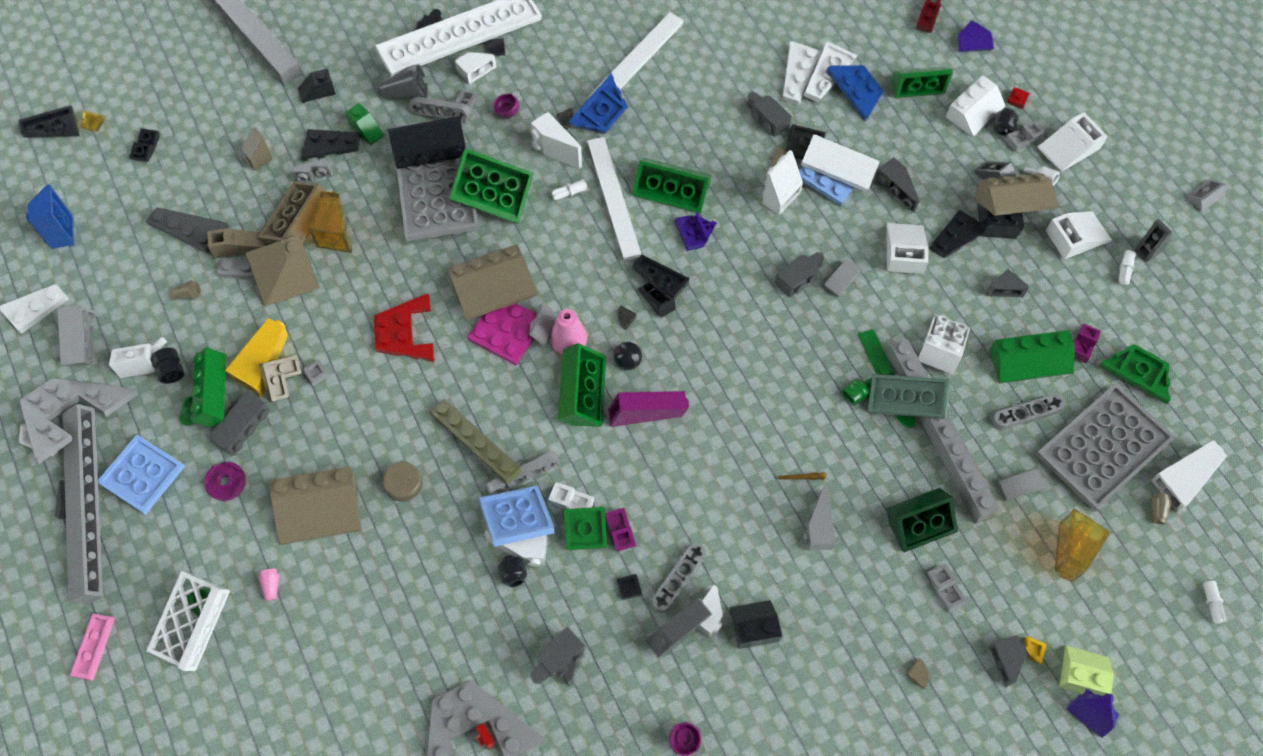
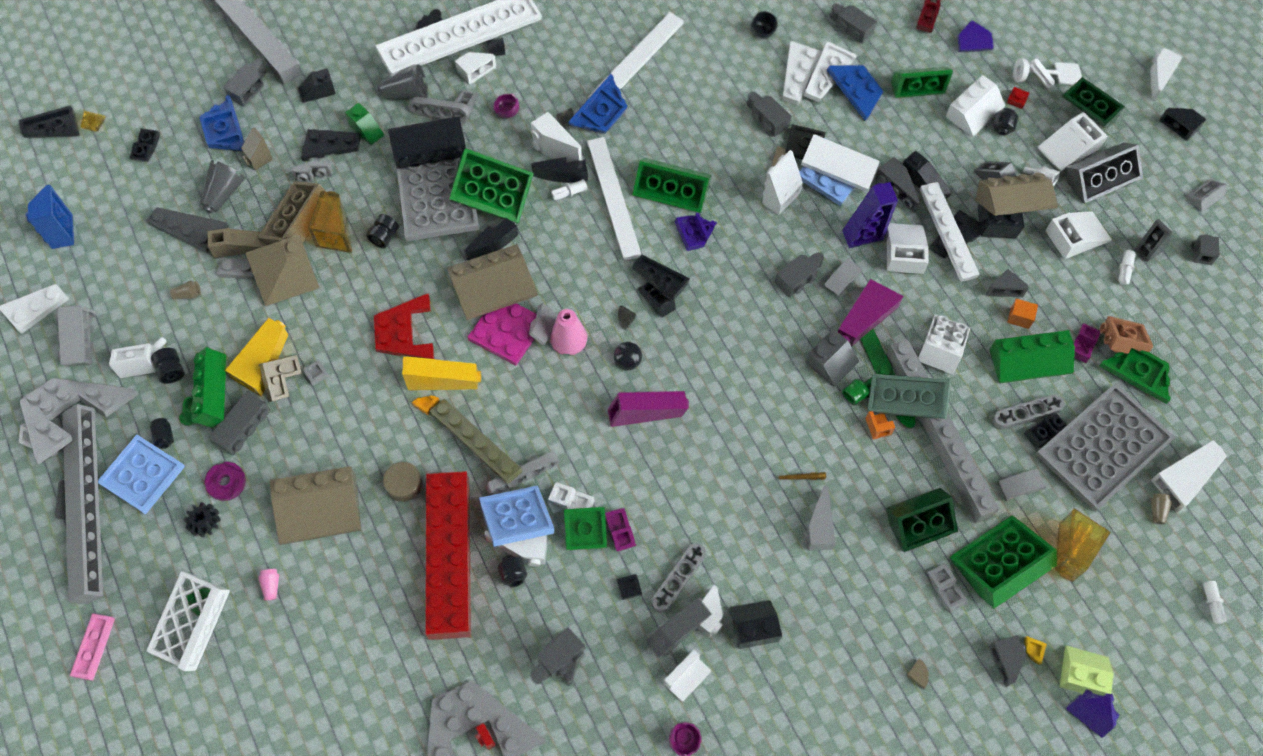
(161, 433): none -> black brick
(209, 516): none -> black gear
(219, 186): none -> dark grey cone
(222, 127): none -> blue wing
(246, 82): none -> dark grey hinge
(382, 231): none -> black wheel
(425, 403): none -> light orange tile
(439, 374): none -> yellow slope
(448, 556): none -> red brick
(492, 239): none -> black slope
(560, 171): none -> black slope
(582, 386): green slope -> none
(687, 676): none -> white panel
(764, 24): none -> black hair
(832, 358): none -> dark grey slope
(853, 22): none -> dark grey hinge
(869, 310): none -> magenta slope
(871, 217): none -> dark purple wedge
(879, 425): none -> orange panel
(924, 173): none -> black slope
(949, 232): none -> white plate
(1004, 561): none -> green slope
(1022, 313): none -> orange panel
(1024, 136): light grey slope -> none
(1041, 73): none -> white axle
(1045, 430): none -> black slope
(1066, 72): none -> white piece
(1094, 102): none -> dark green slope
(1105, 171): none -> dark grey slope
(1124, 334): none -> nougat plate
(1162, 69): none -> white slope
(1183, 121): none -> black slope
(1205, 249): none -> dark grey brick

